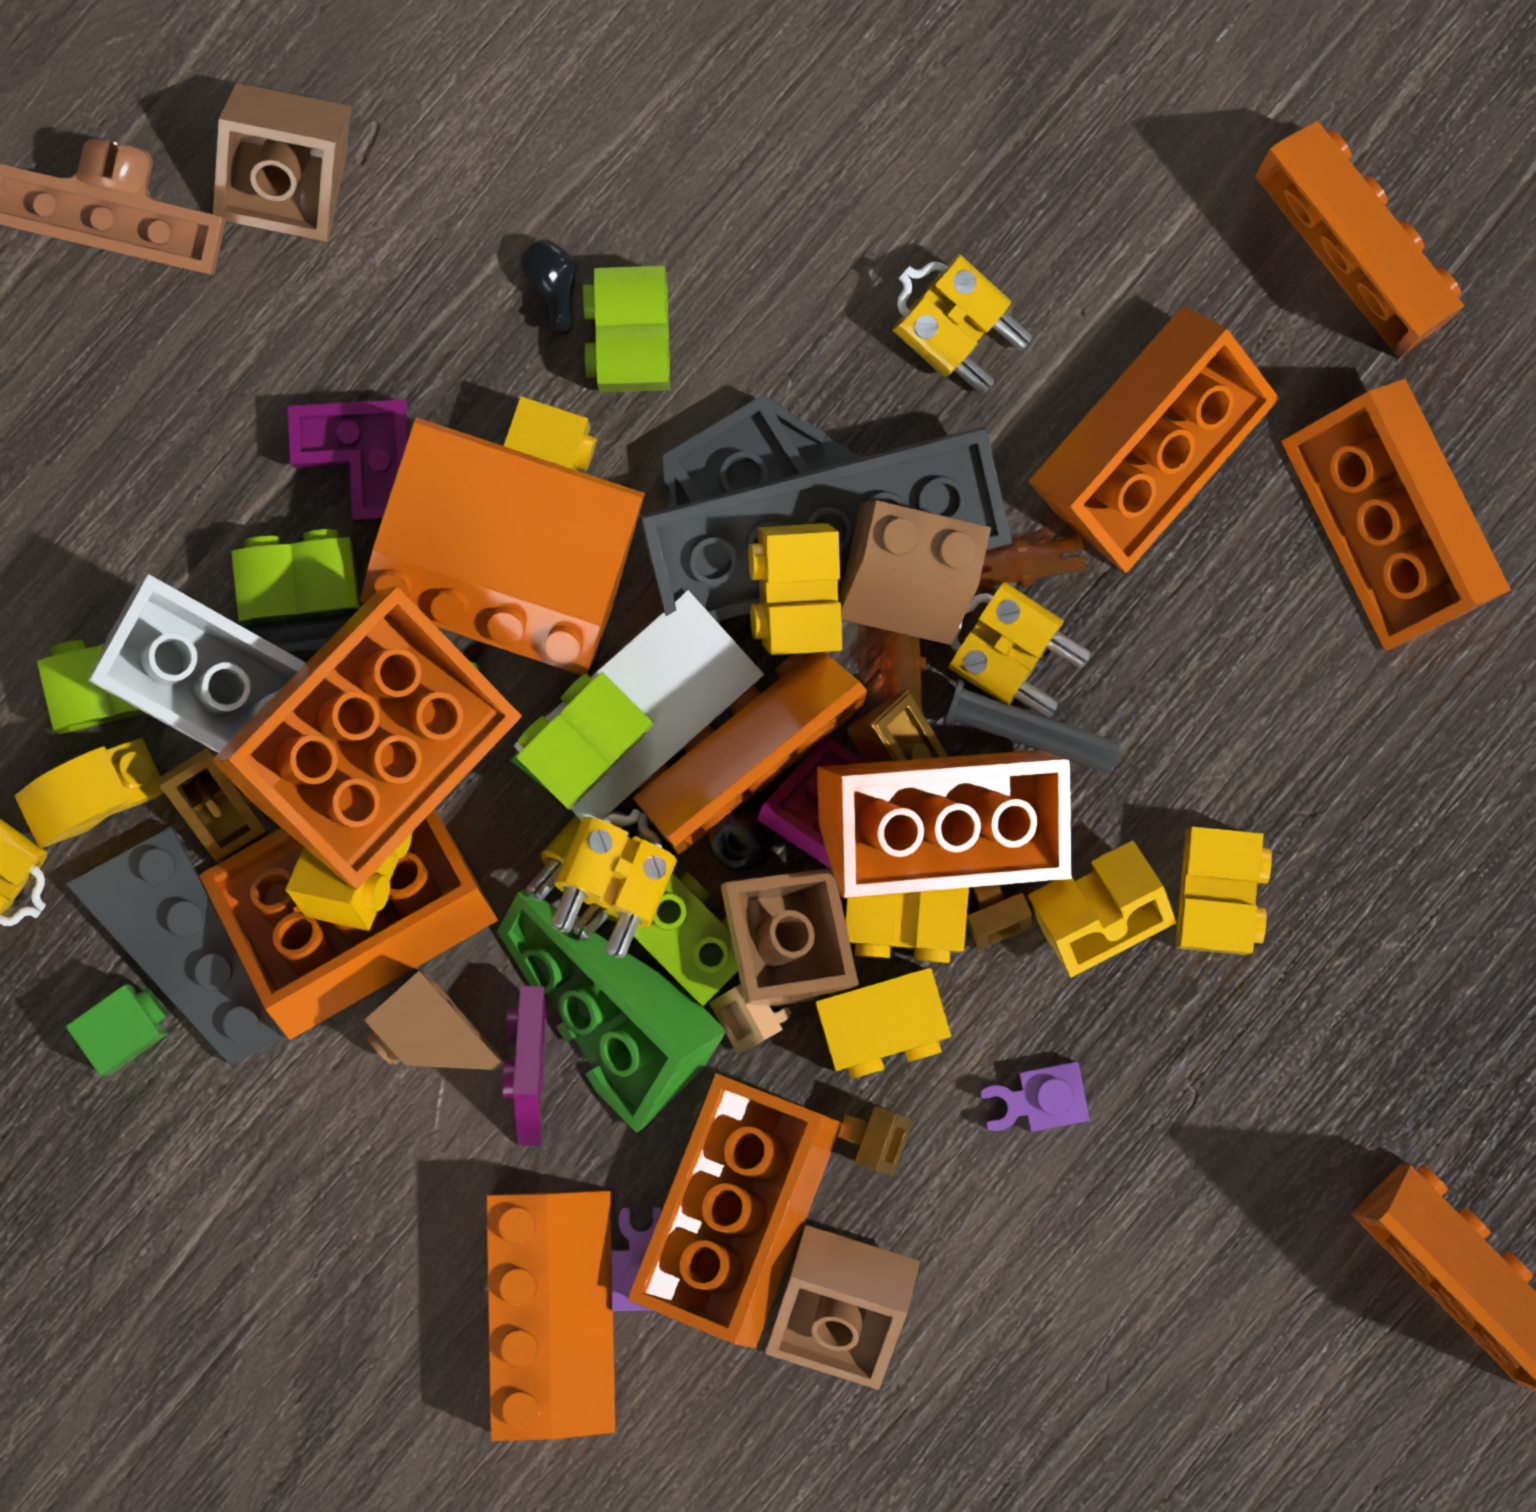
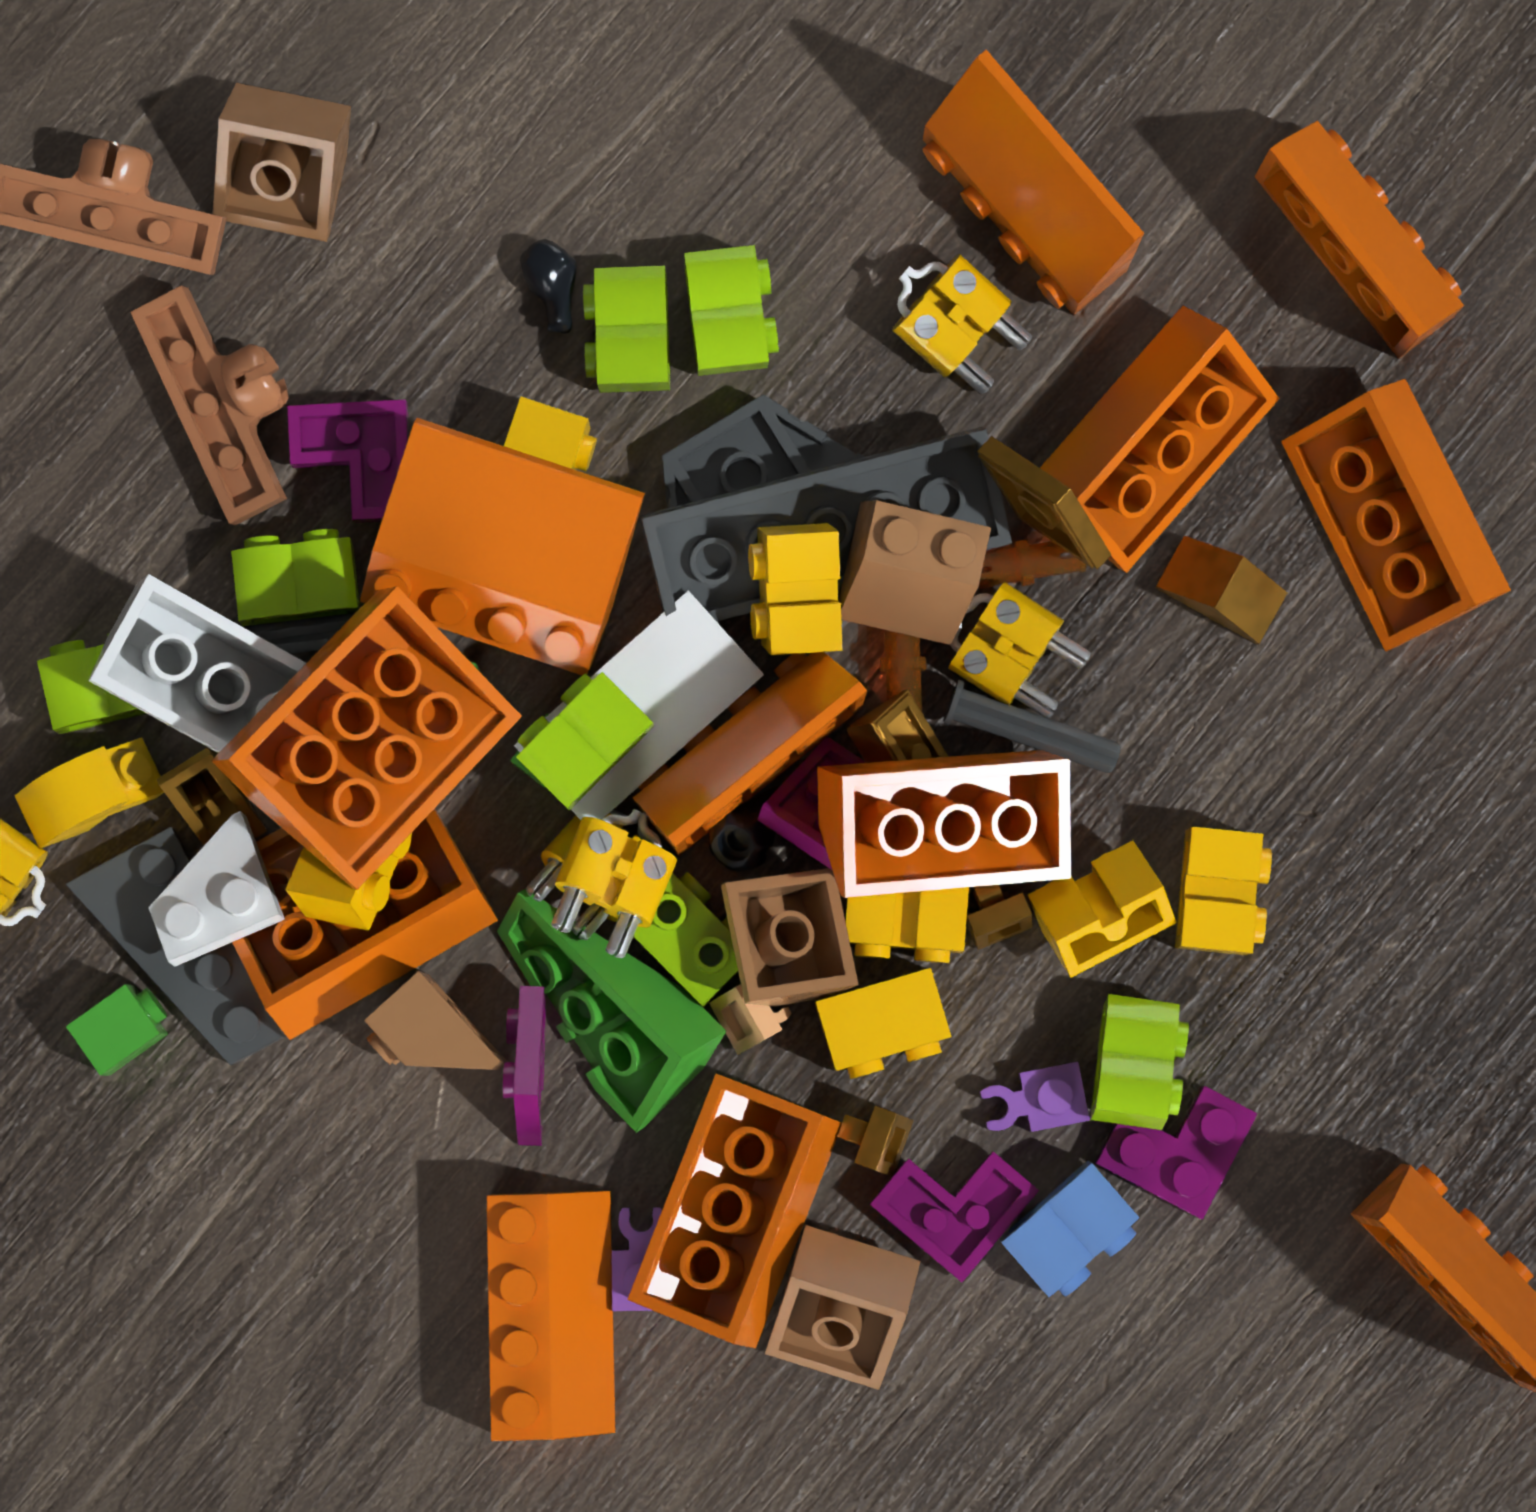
(216, 401): none -> nougat plate
(216, 896): none -> white wing
(728, 310): none -> lime brick
(958, 1227): none -> magenta plate
(1030, 186): none -> orange slope
(1044, 503): none -> pearl gold tile
(1070, 1230): none -> medium blue brick
(1137, 1062): none -> lime brick
(1183, 1167): none -> magenta plate
(1222, 588): none -> pearl gold slope

